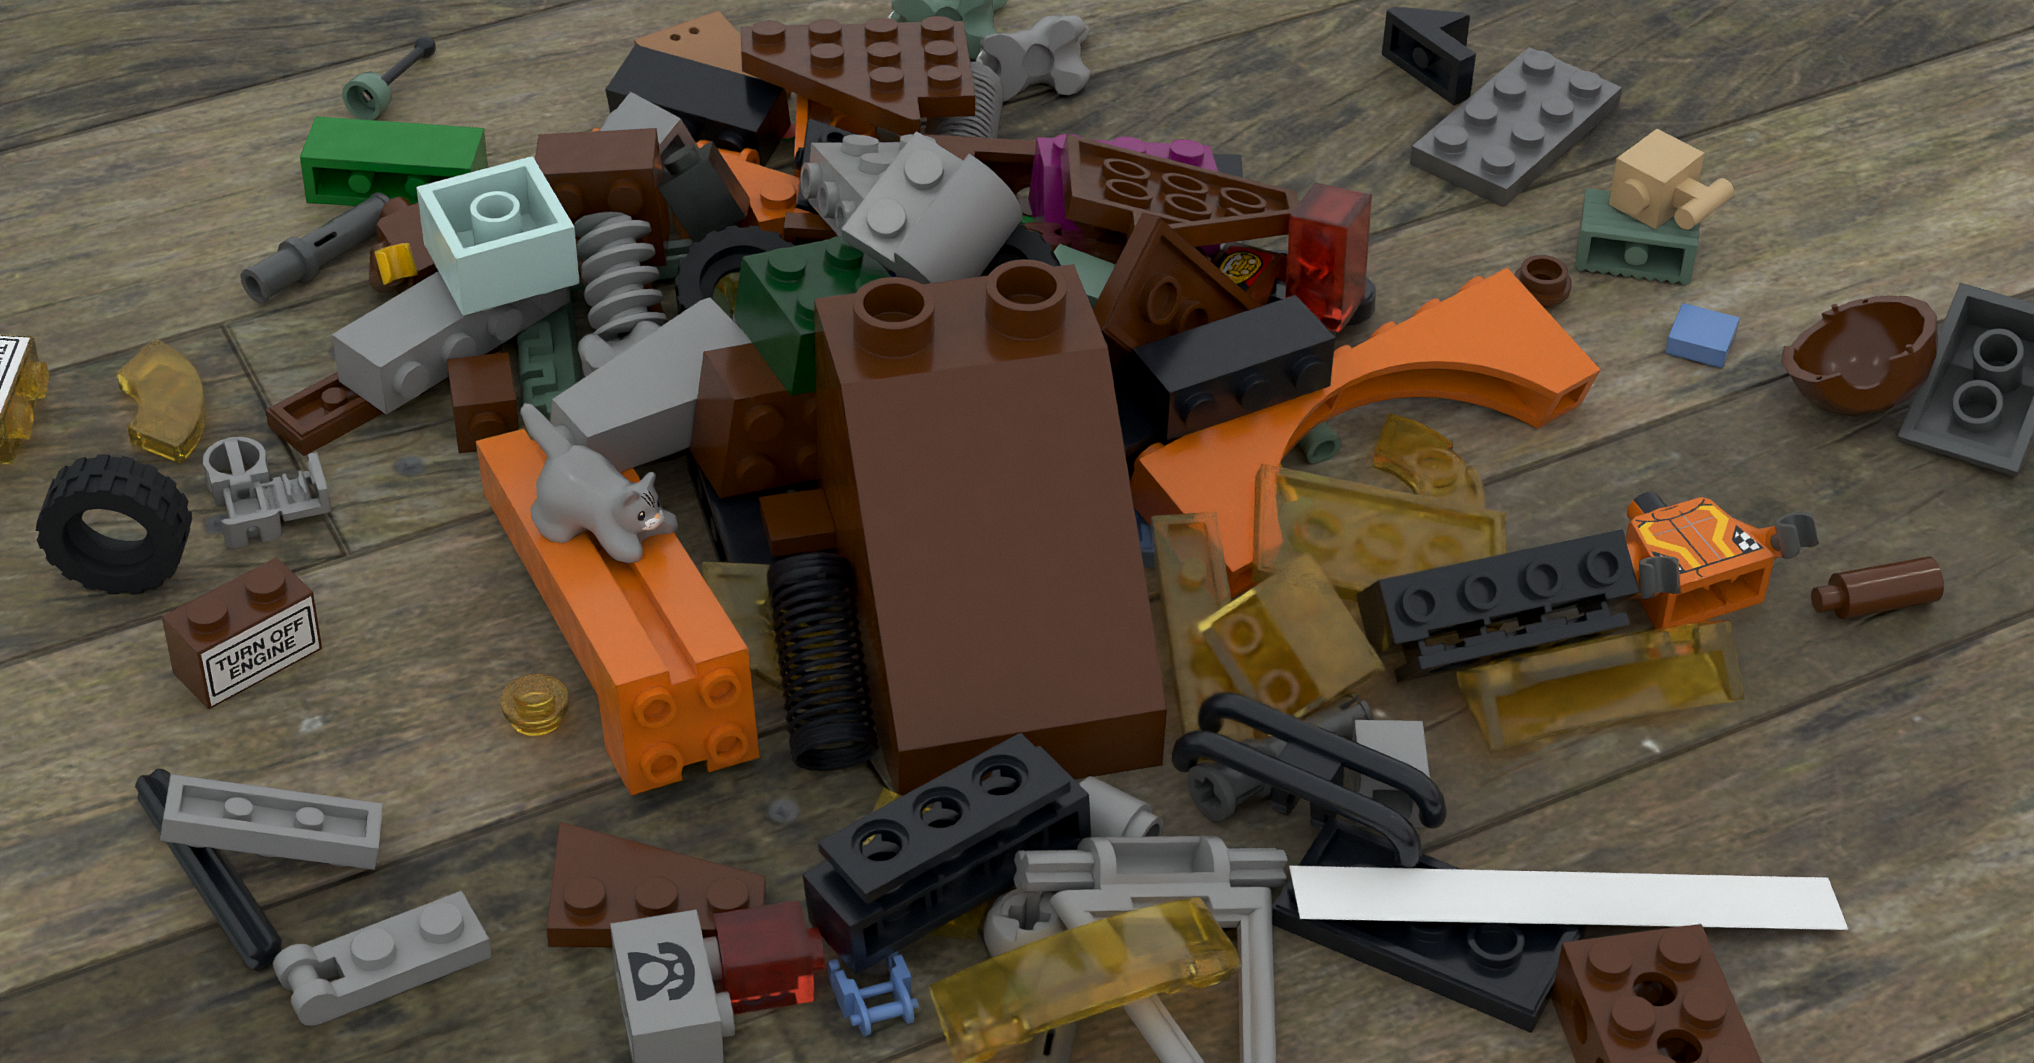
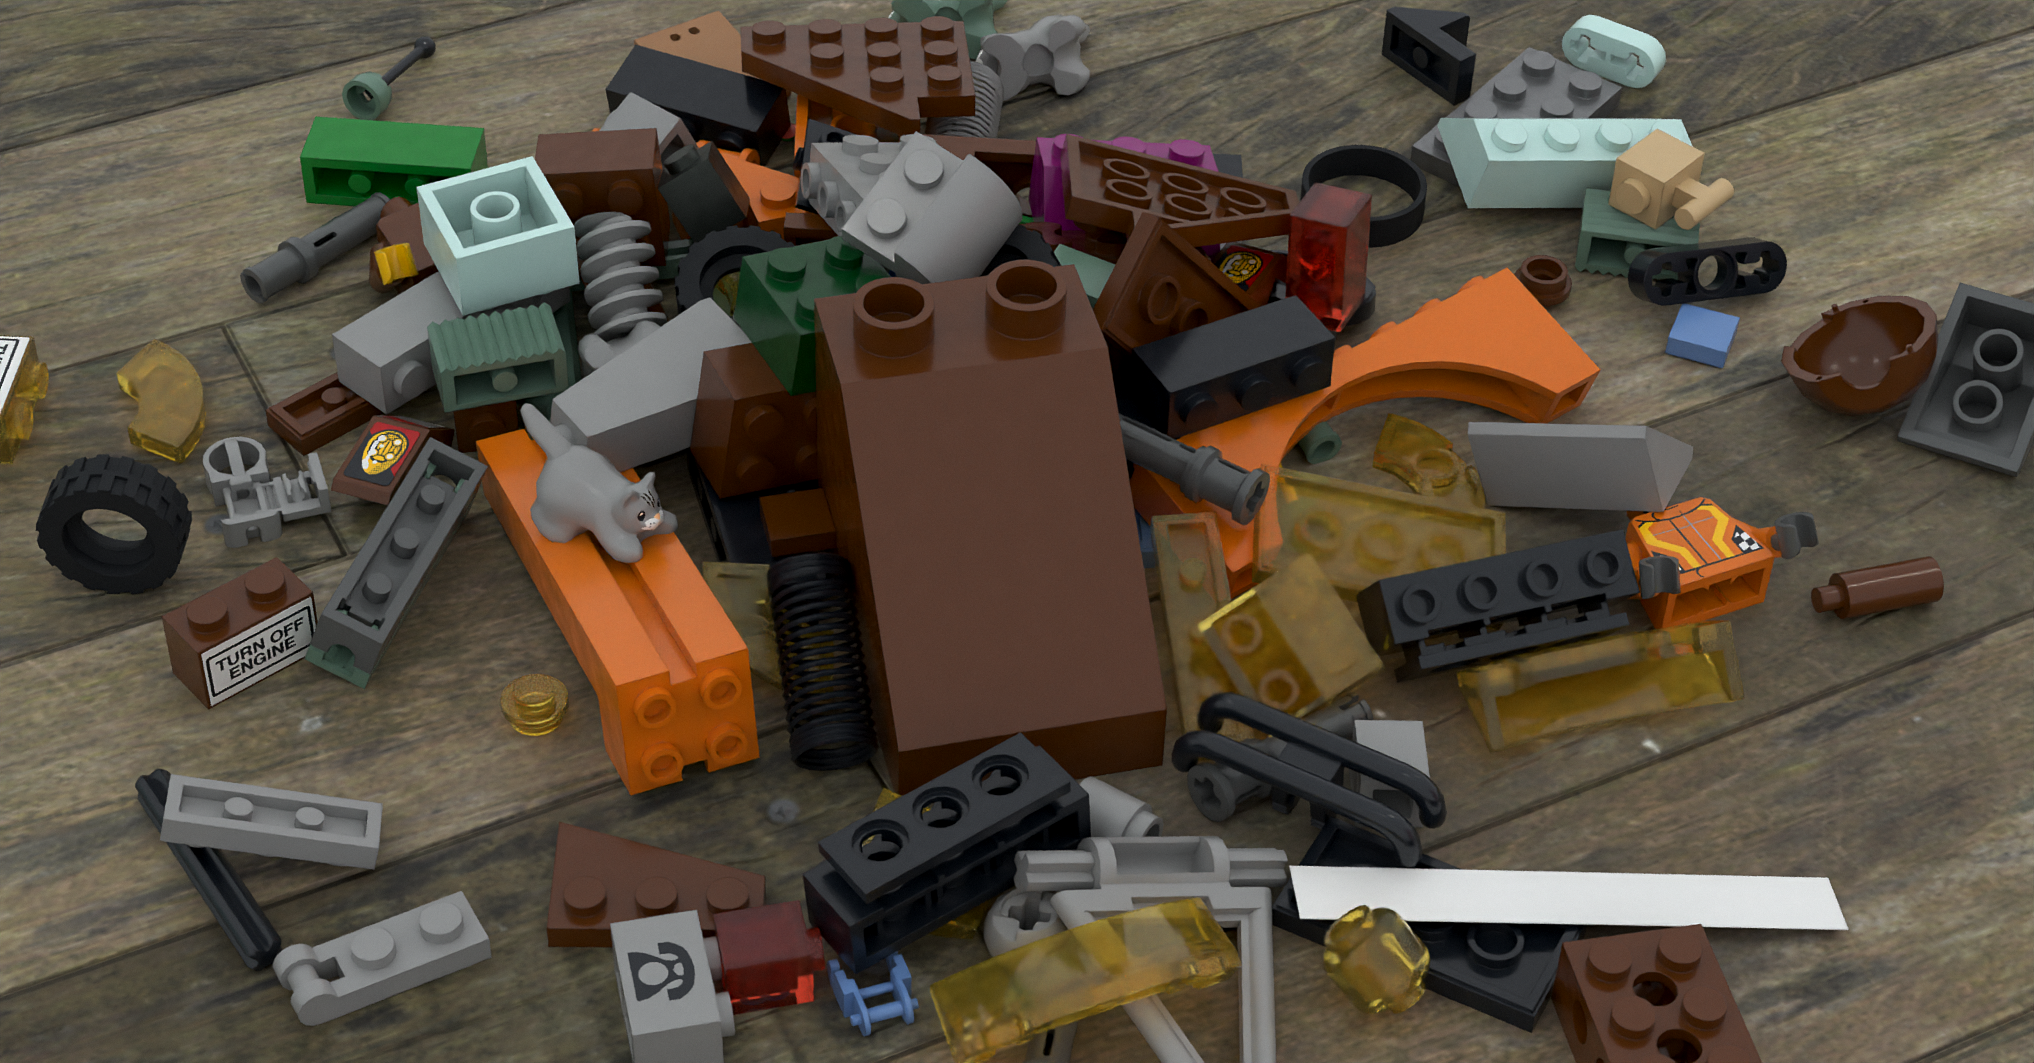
(386, 456): none -> slope
(395, 564): none -> dark grey piece
(497, 357): none -> sand green brick
(1198, 471): none -> dark grey pin
(1376, 960): none -> clear yellow head
(1381, 164): none -> black tyre
(1541, 158): none -> light aqua slope
(1577, 465): none -> light grey slope
(1614, 51): none -> light aqua beam
(1686, 262): none -> black beam

